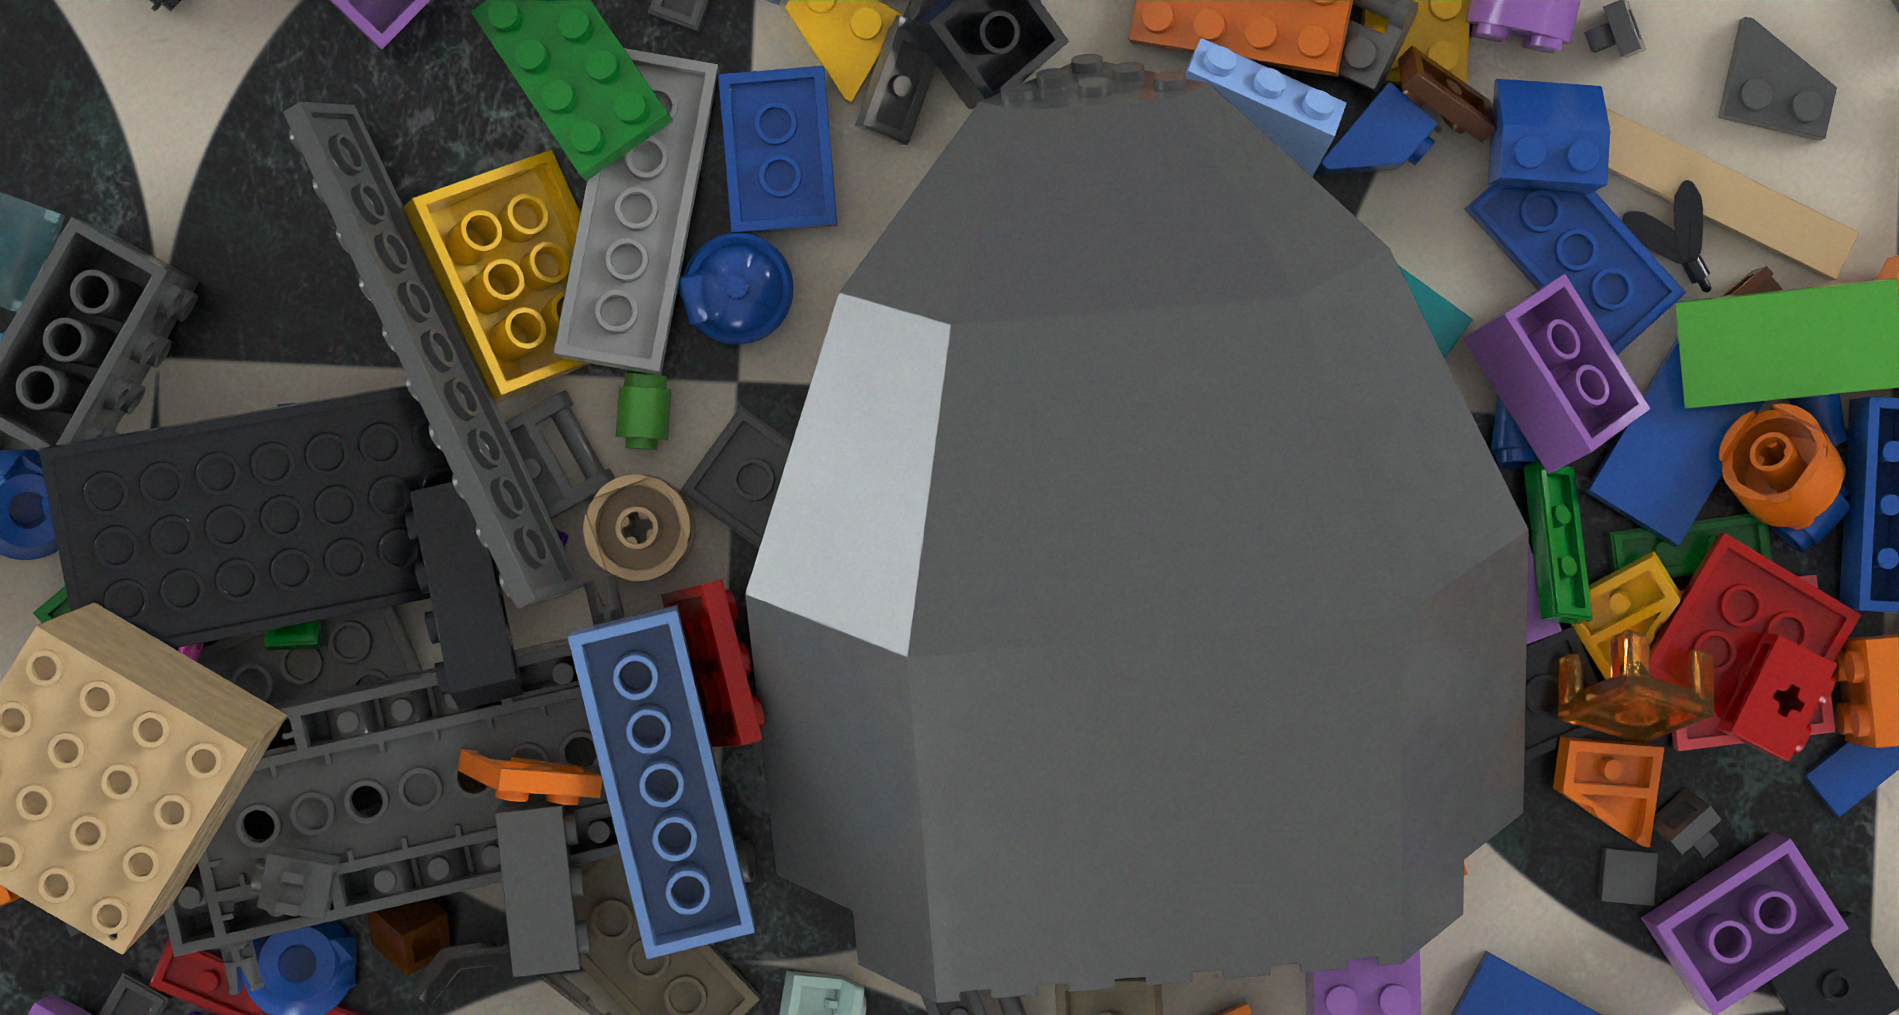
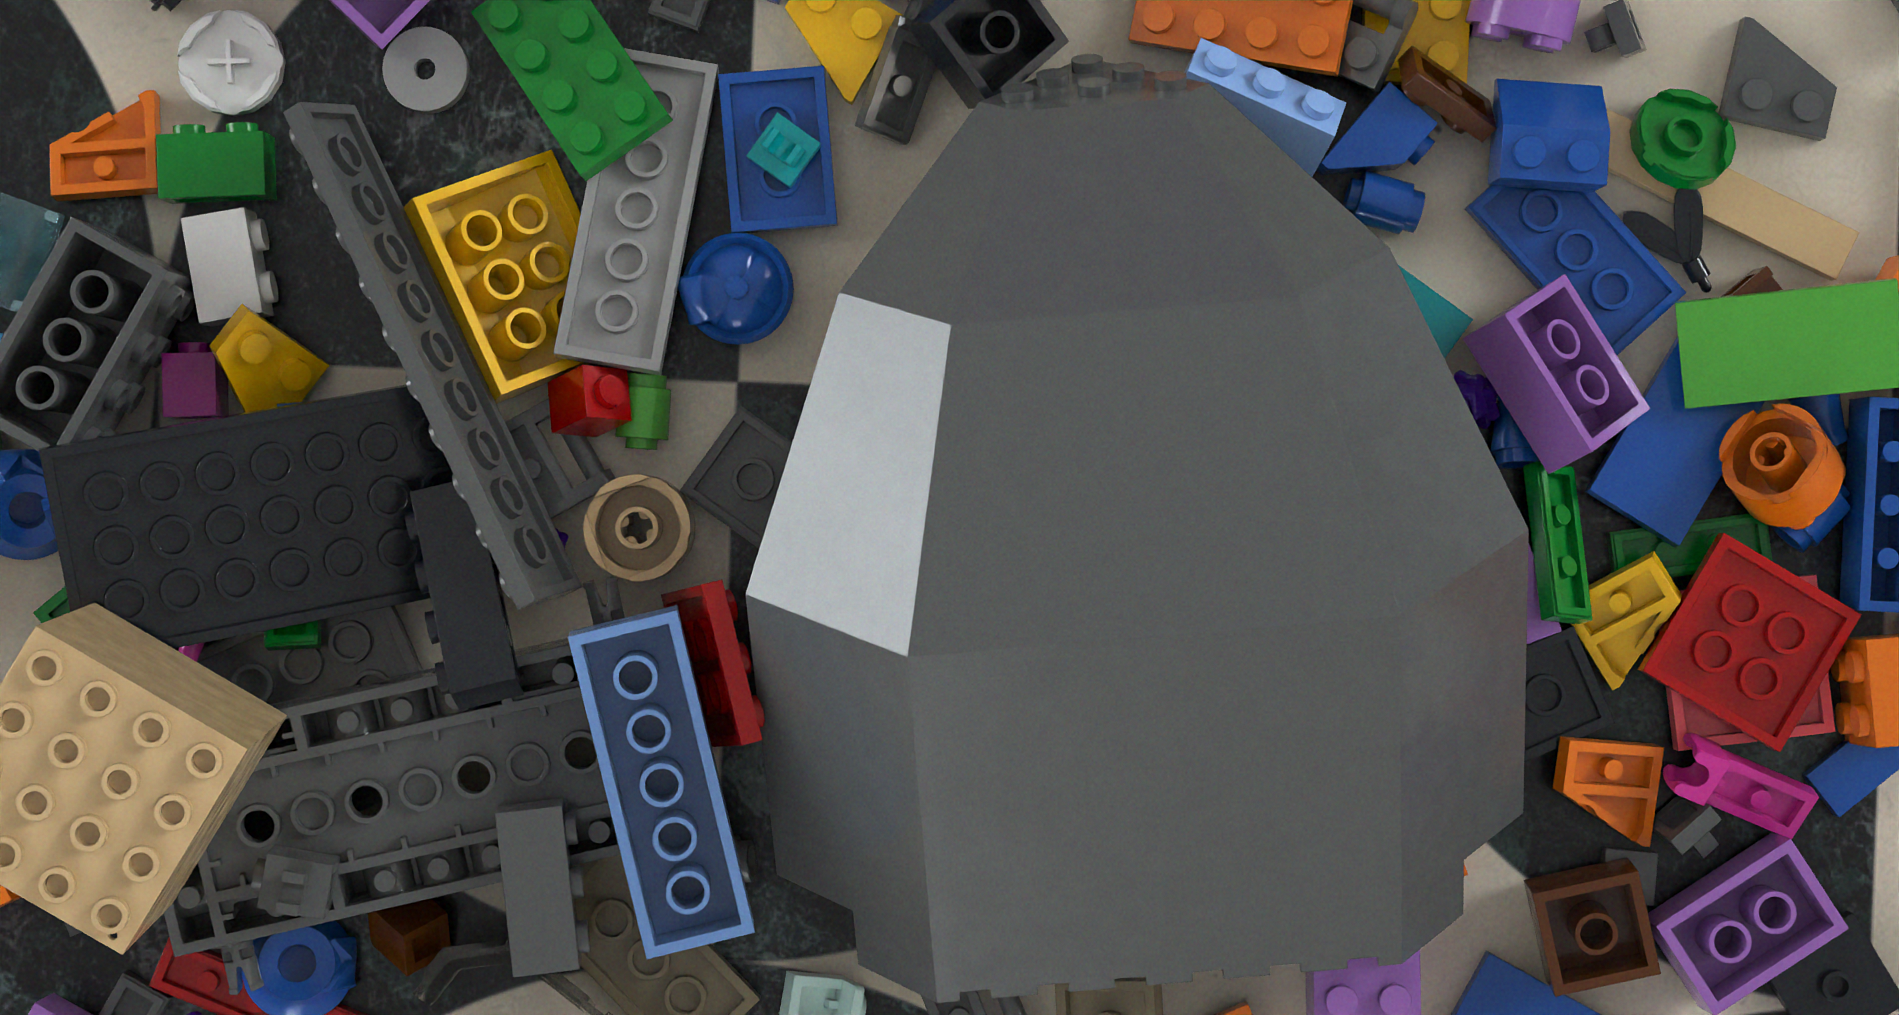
(109, 156): none -> orange wing
(193, 383): none -> magenta brick
(216, 165): none -> green brick
(228, 264): none -> white brick
(231, 62): none -> white tile
(264, 362): none -> yellow wing
(402, 65): none -> light grey piece
(521, 776): orange wing -> none
(589, 401): none -> red brick
(783, 150): none -> teal tile
(1384, 202): none -> blue brick
(1479, 397): none -> dark purple plant
(1592, 926): none -> reddish brown brick
(1632, 701): clear orange panel -> none
(1682, 139): none -> green tile
(1741, 787): none -> dark pink plate
(1757, 717): red brick -> none

